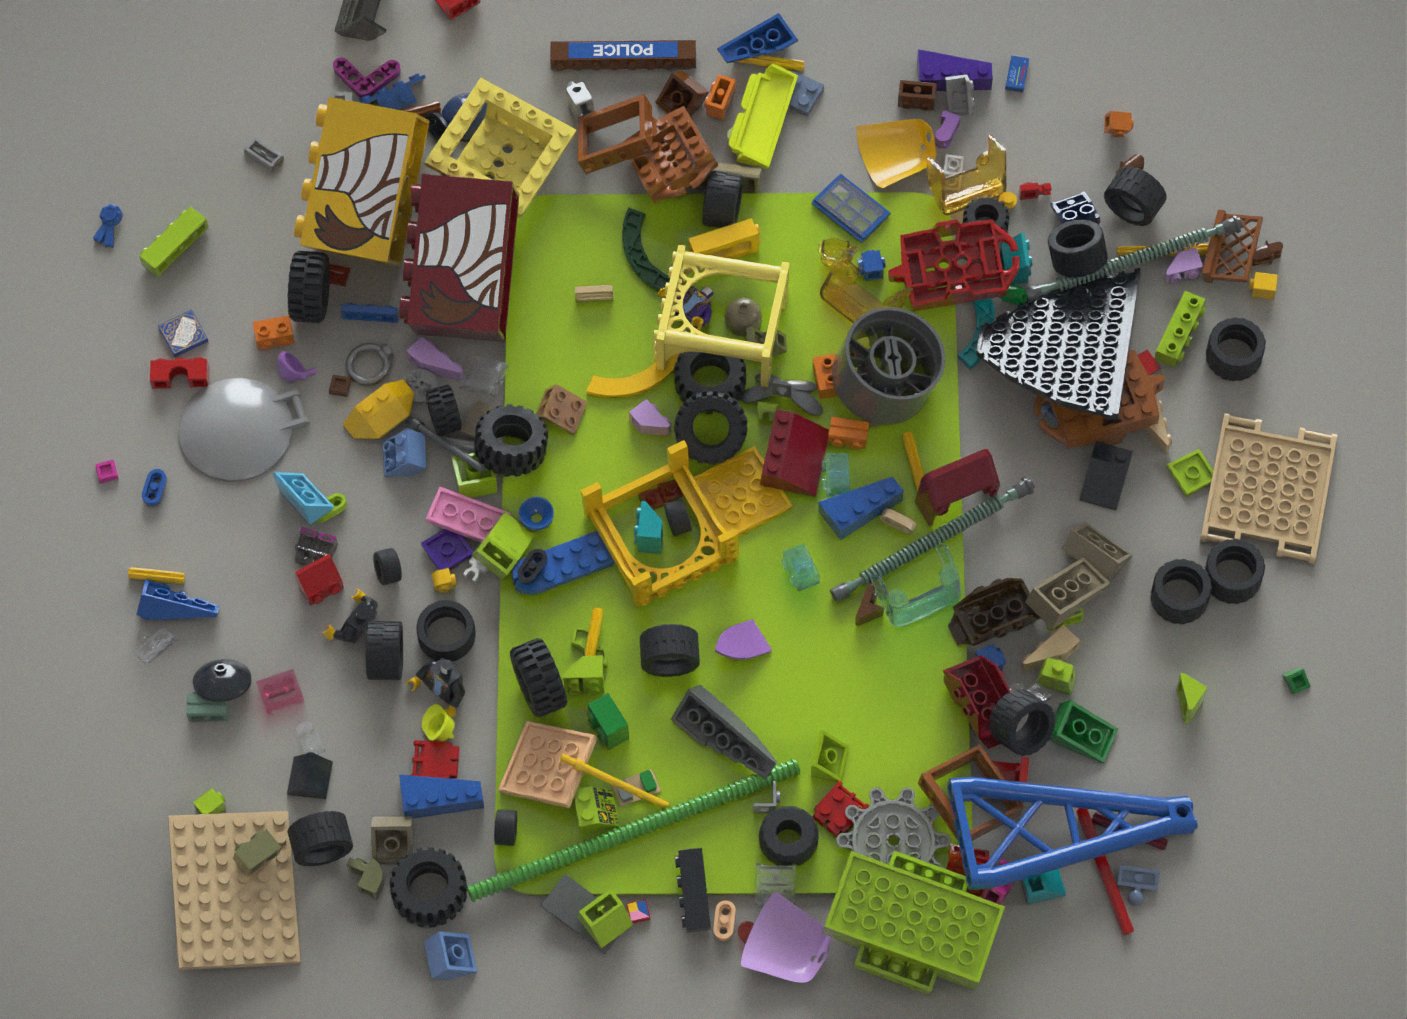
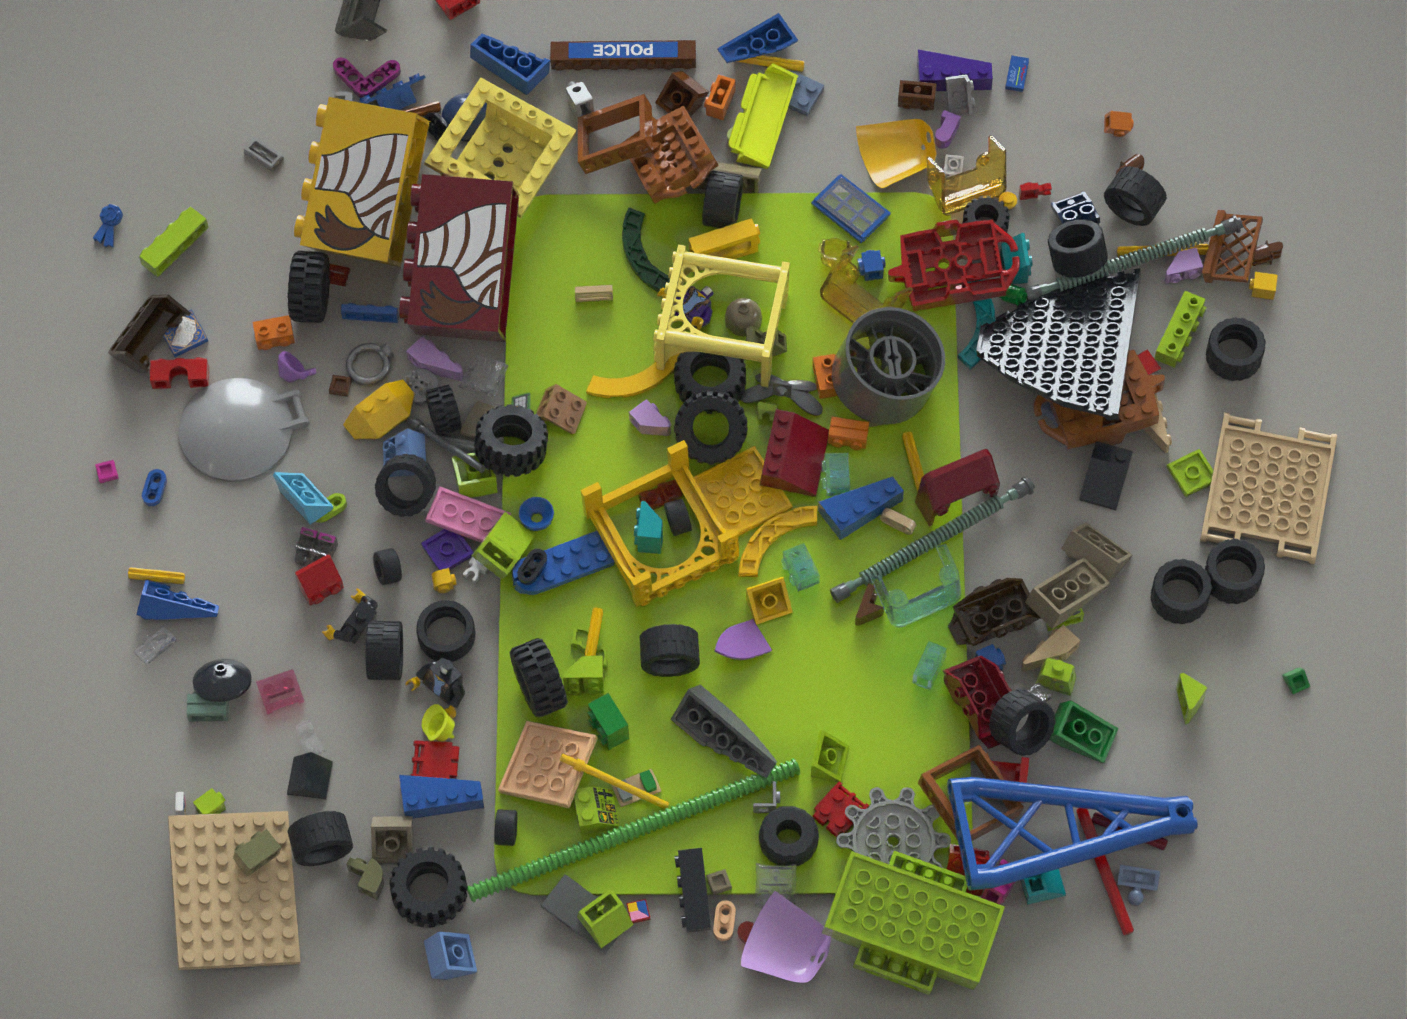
(146, 330): none -> dark brown windscreen
(180, 803): none -> white tile
(396, 505): none -> black tyre
(509, 63): none -> blue wedge
(522, 400): none -> slope
(719, 882): none -> dark tan tile
(768, 600): none -> yellow slope
(770, 532): none -> yellow tile
(929, 665): none -> clear light blue brick

